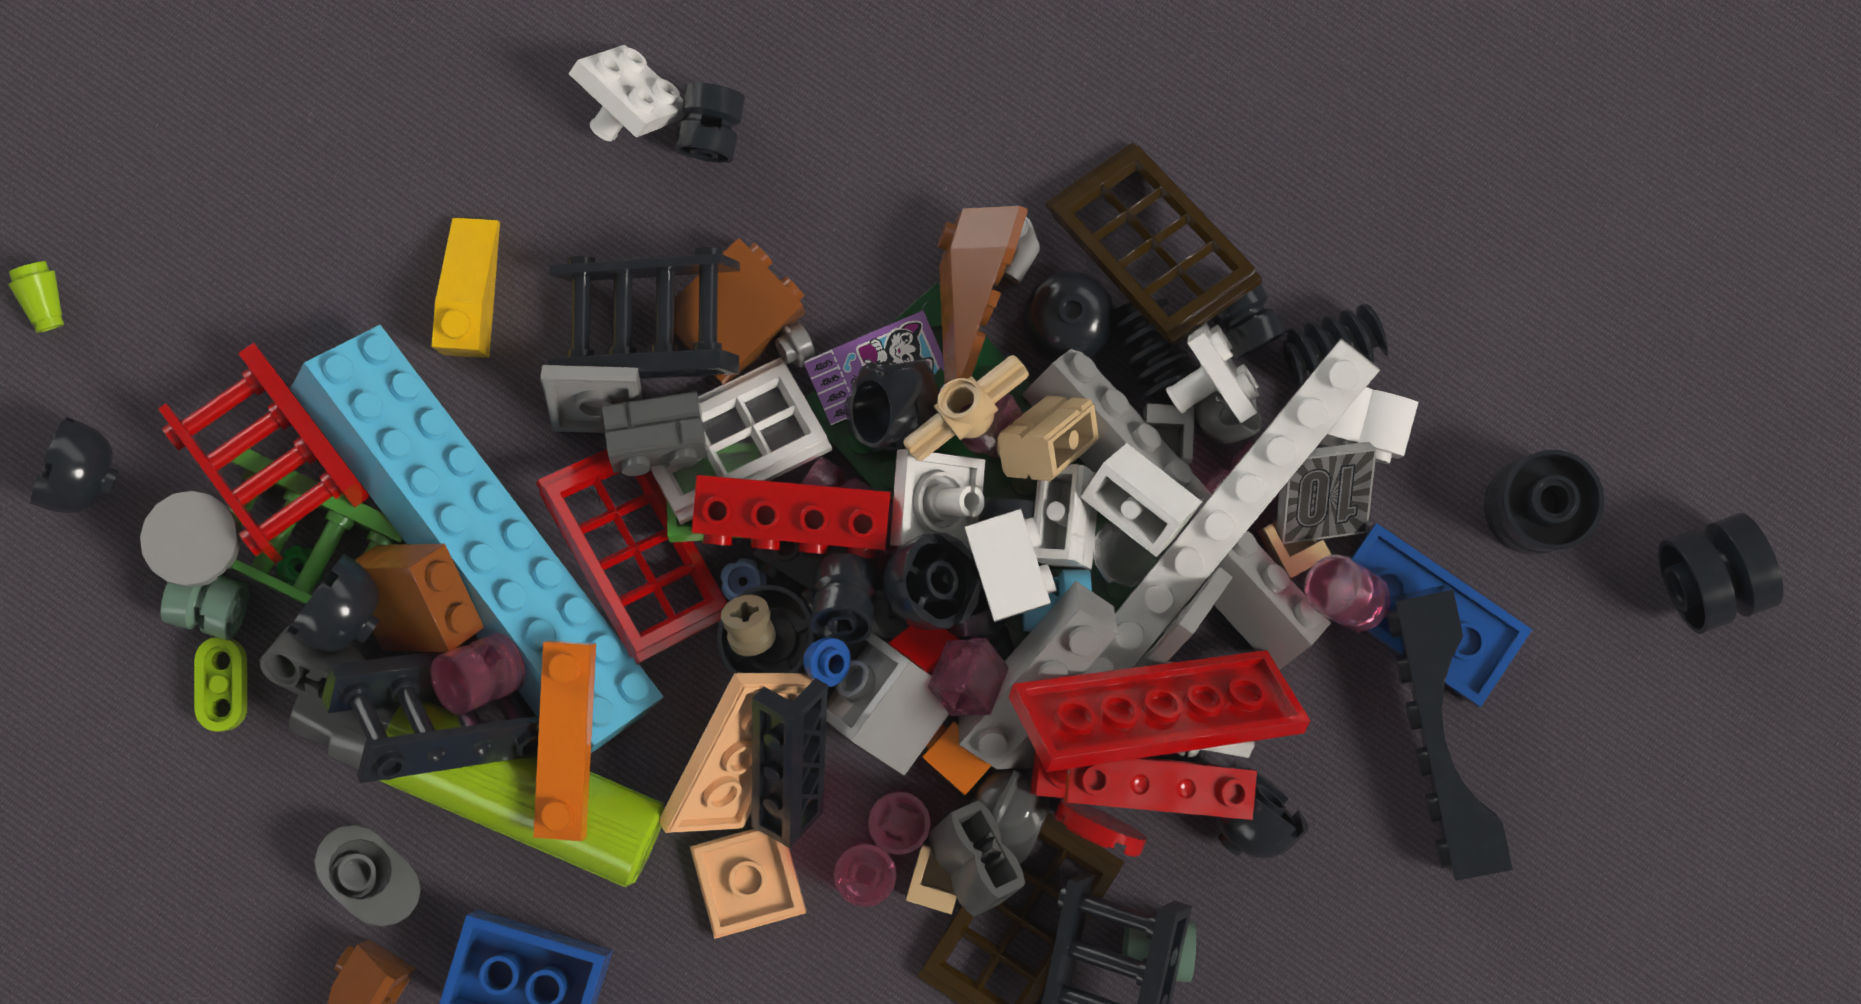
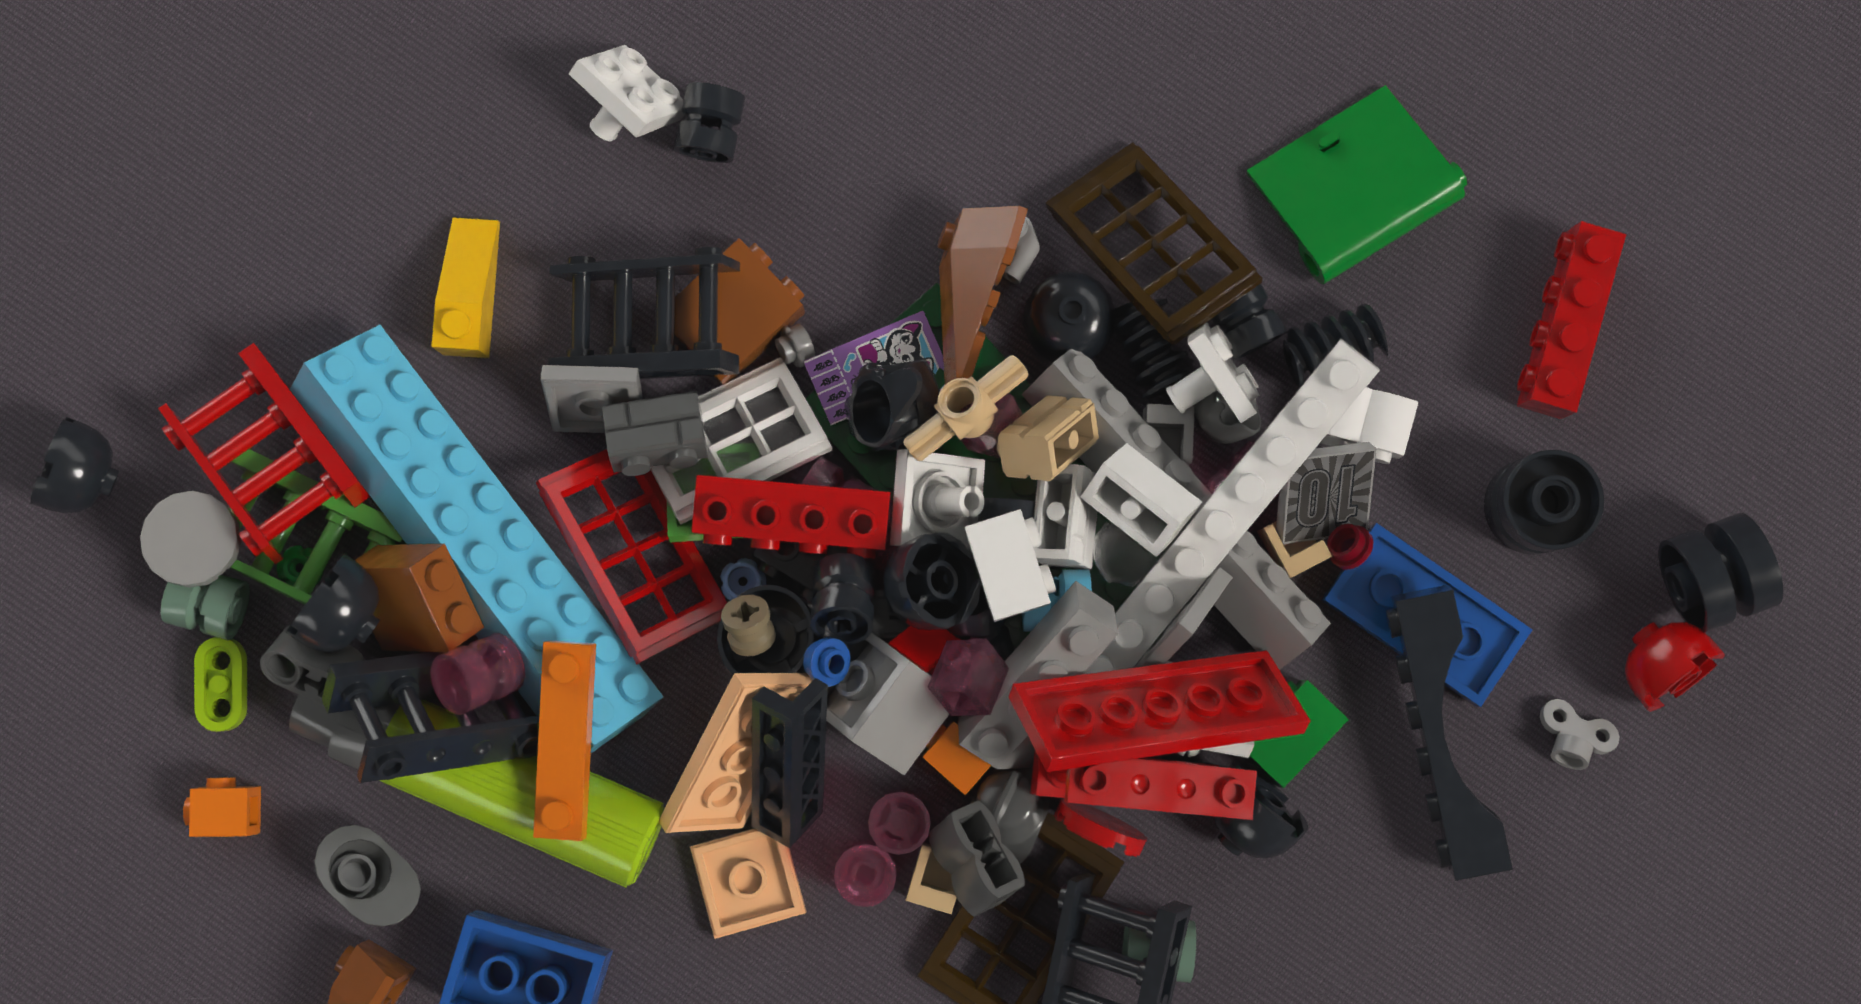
(38, 295): lime cone -> none
(223, 809): none -> orange brick
(1286, 756): none -> green brick
(1347, 593): clear pink wheel -> none
(1350, 546): none -> dark red plate
(1360, 191): none -> green door
(1570, 320): none -> red brick
(1576, 736): none -> light grey piece
(1669, 661): none -> red cylinder

